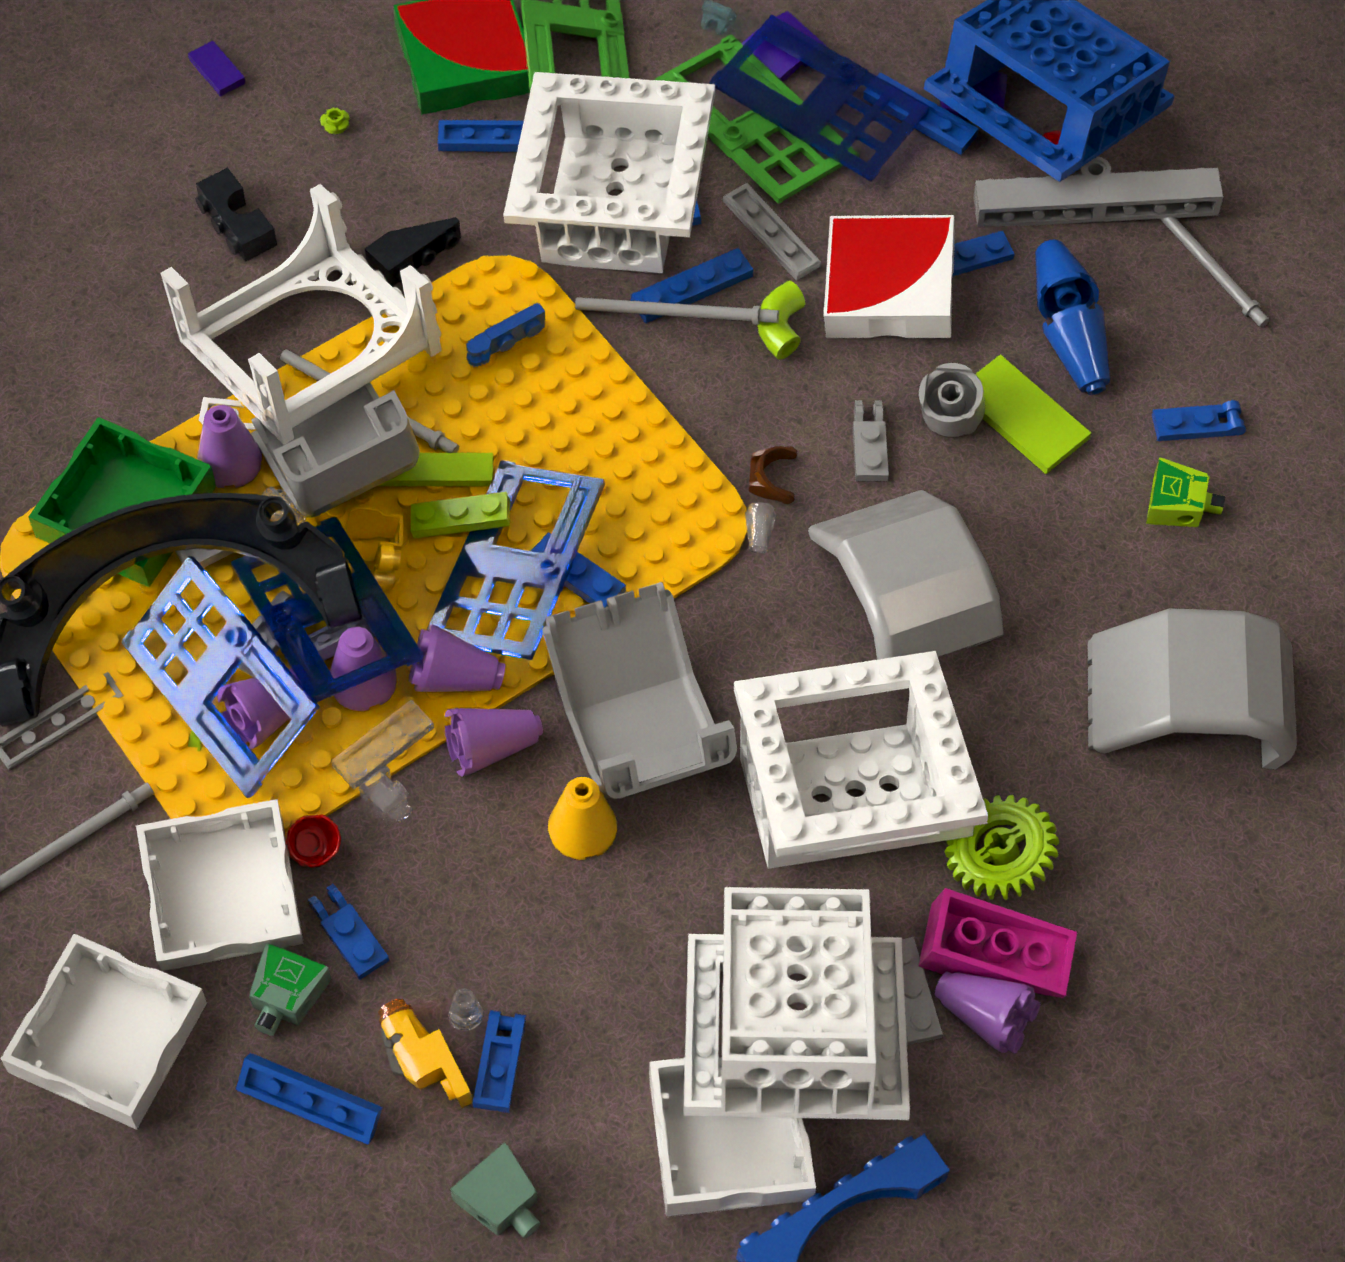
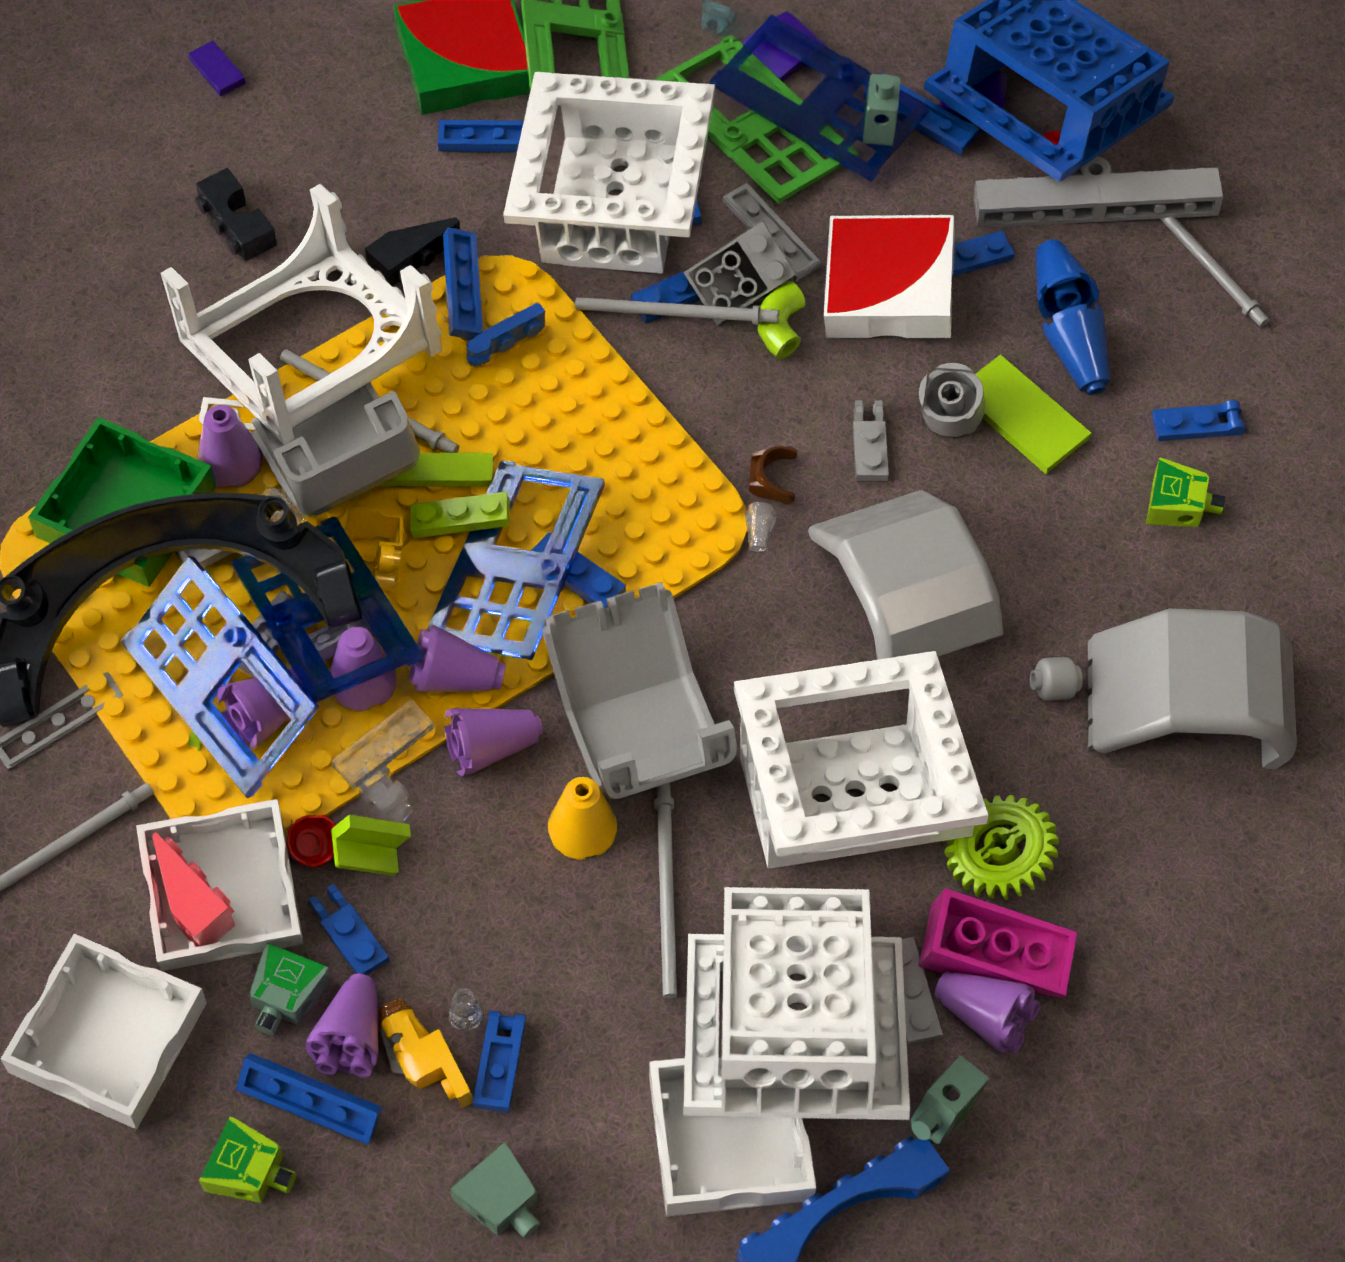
(198, 911): none -> coral slope
(245, 1165): none -> torso
(335, 126): lime plate -> none
(348, 1030): none -> medium lavender cone
(368, 844): none -> lime panel
(462, 283): none -> blue plate
(664, 805): none -> light grey bar
(741, 270): none -> light grey slope
(881, 99): none -> sand green torso
(938, 1116): none -> sand green torso
(1056, 679): none -> light grey head

